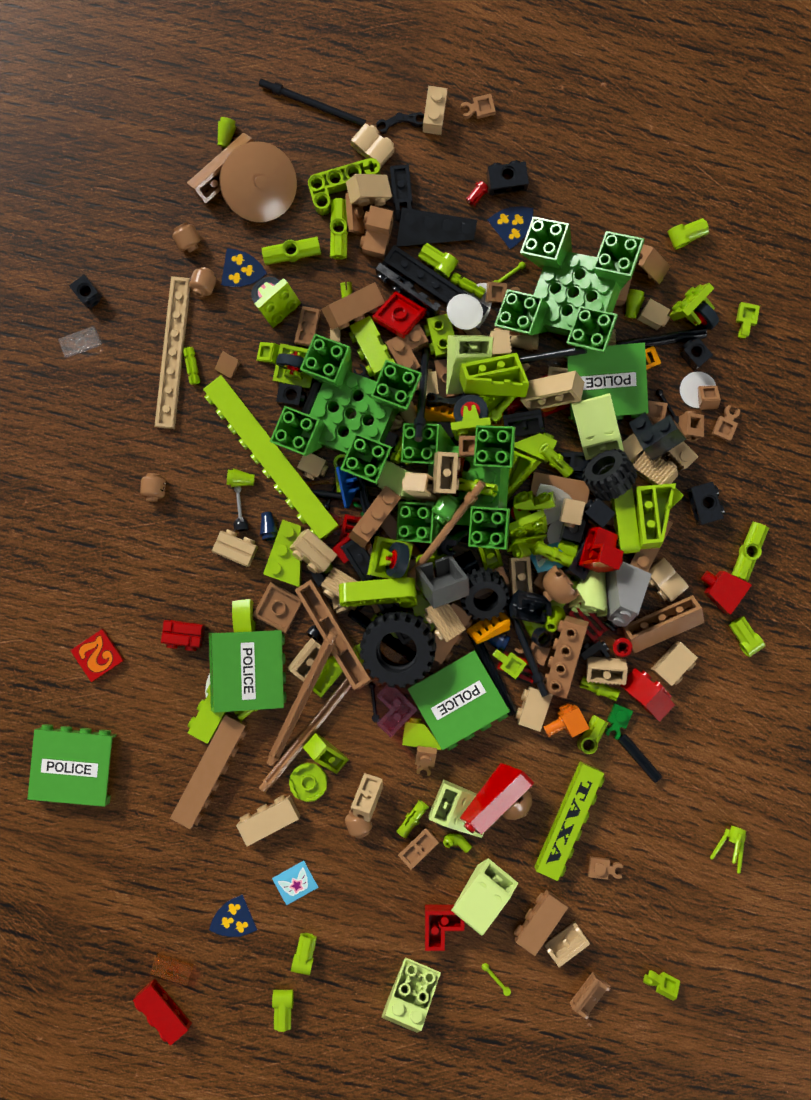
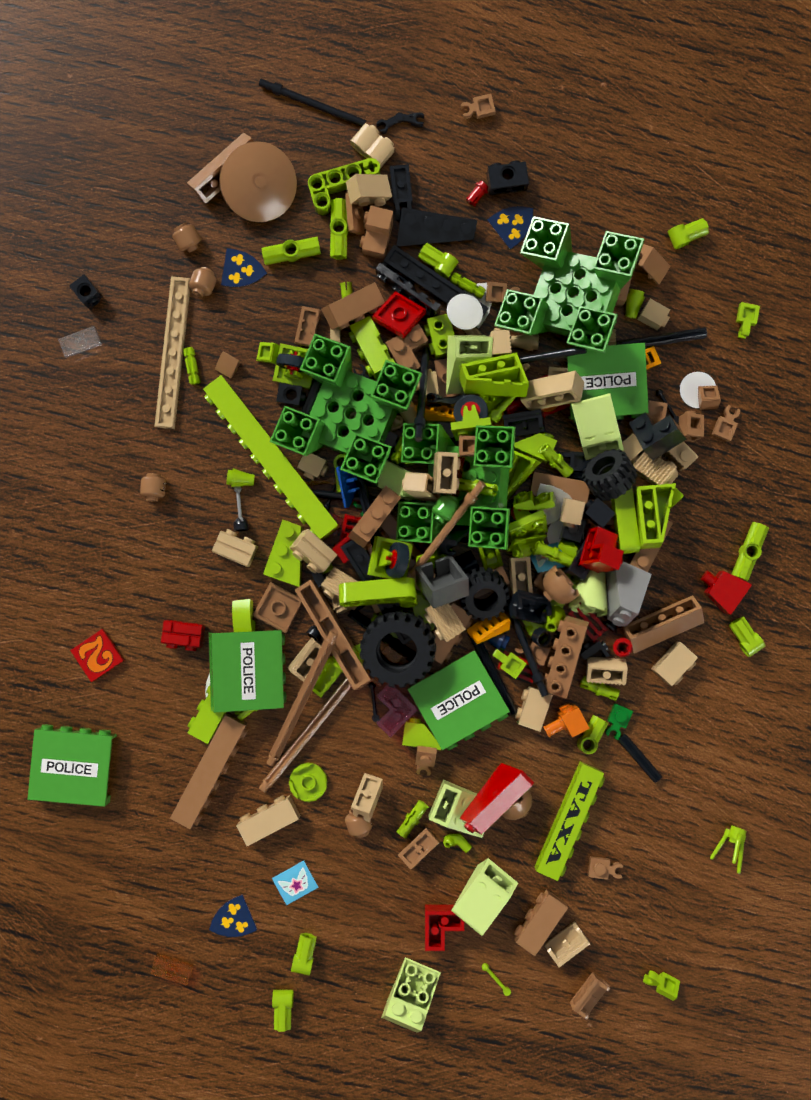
(162, 1012): red brick -> none
(226, 130): lime cone -> none
(268, 528): dark blue cone -> none
(274, 299): lime plate -> none
(325, 753): lime slope -> none
(434, 110): tan brick -> none
(521, 265): lime hinge -> none
(650, 695): red brick -> none
(666, 580): tan brick -> none
(697, 307): lime plate -> none
(701, 513): black brick -> none
(704, 353): black brick -> none

